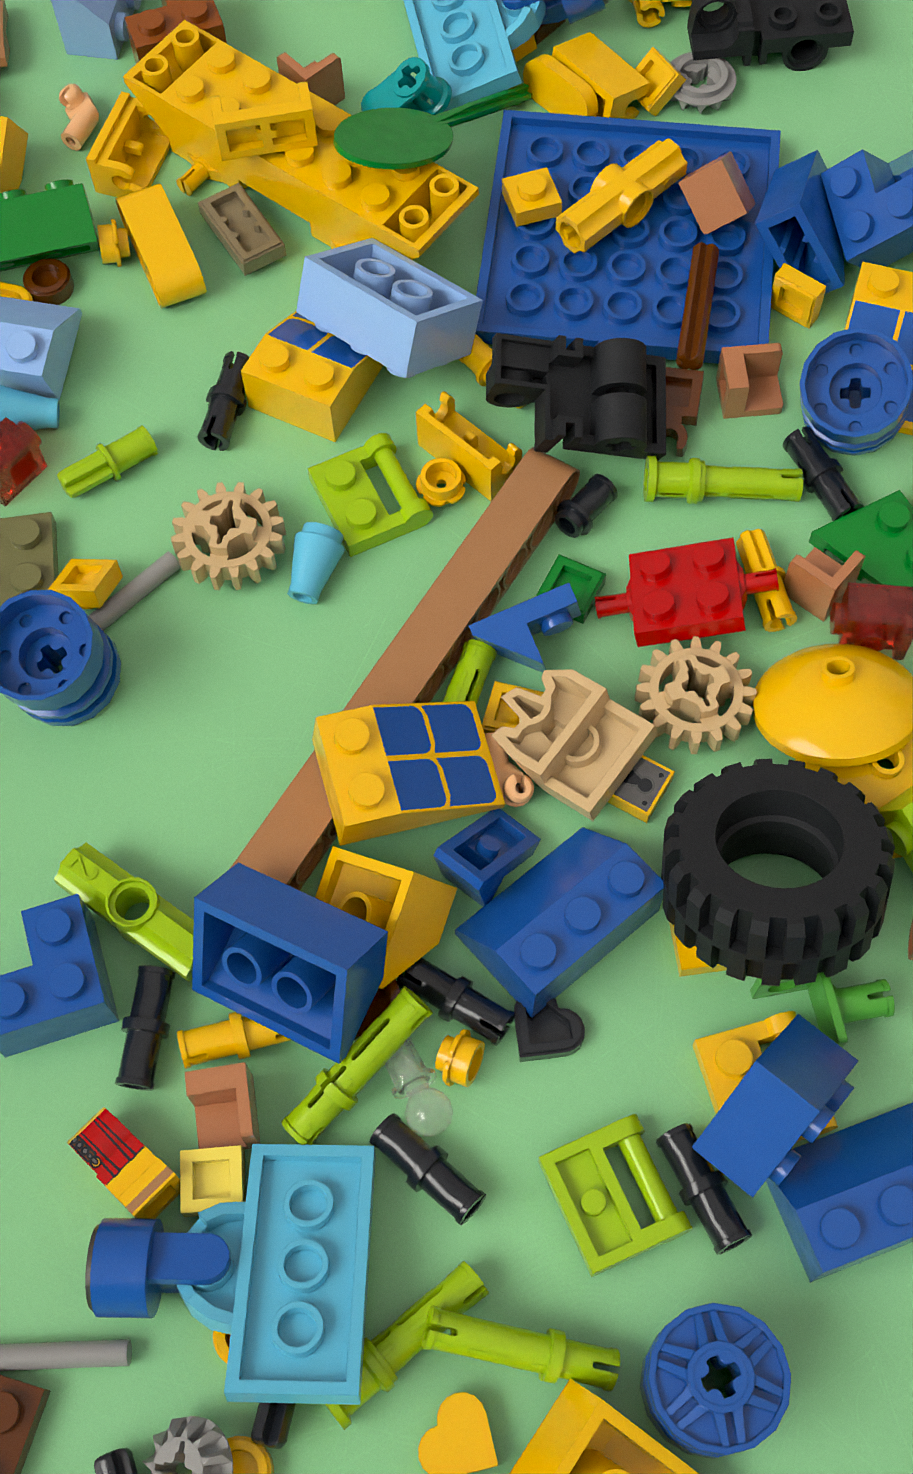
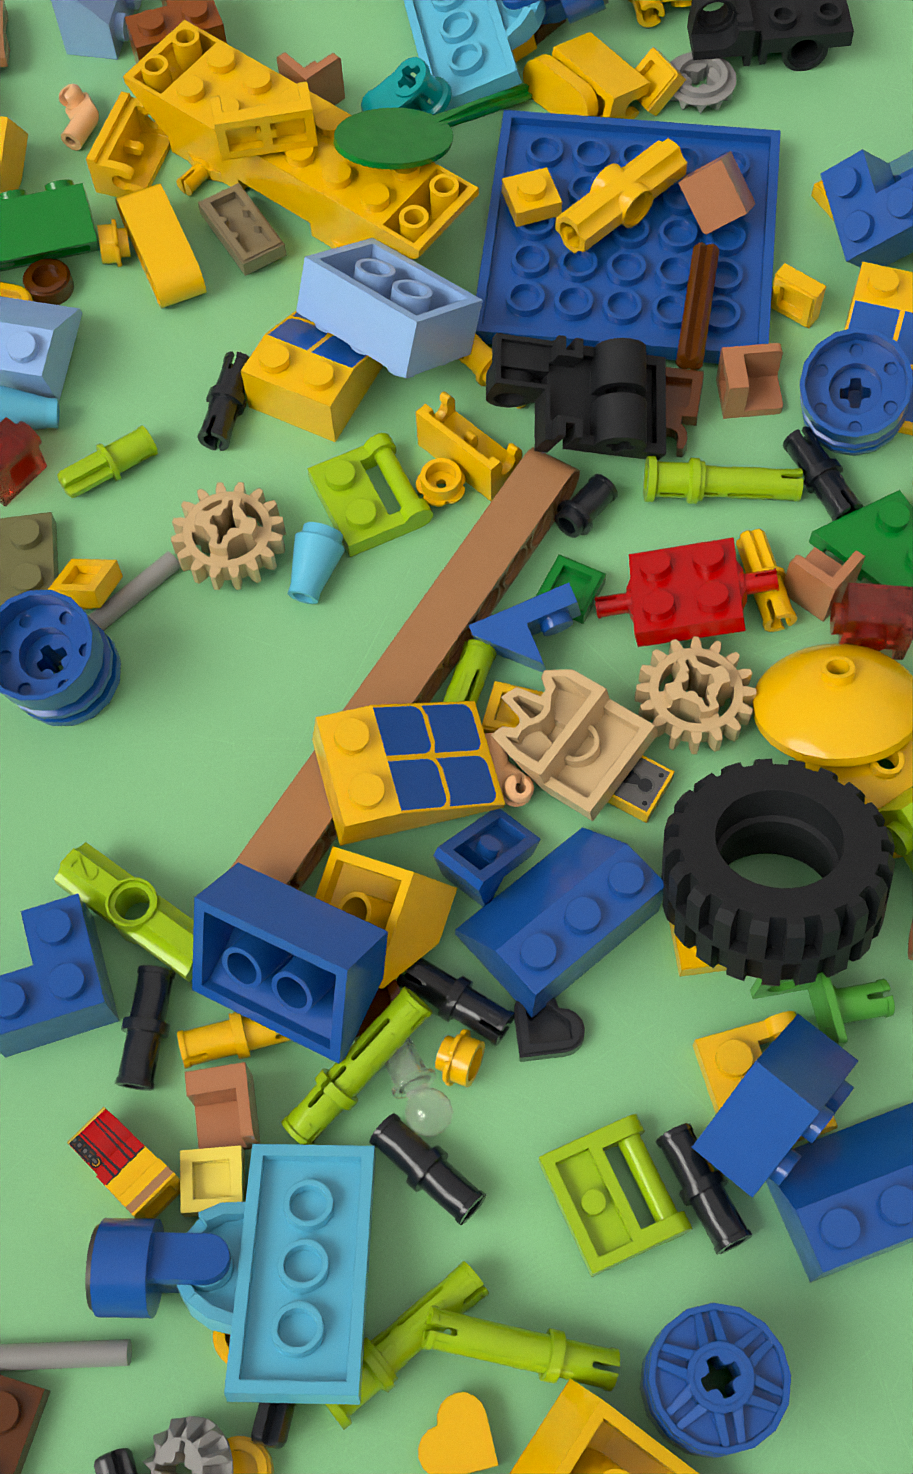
(800, 223): blue slope -> none

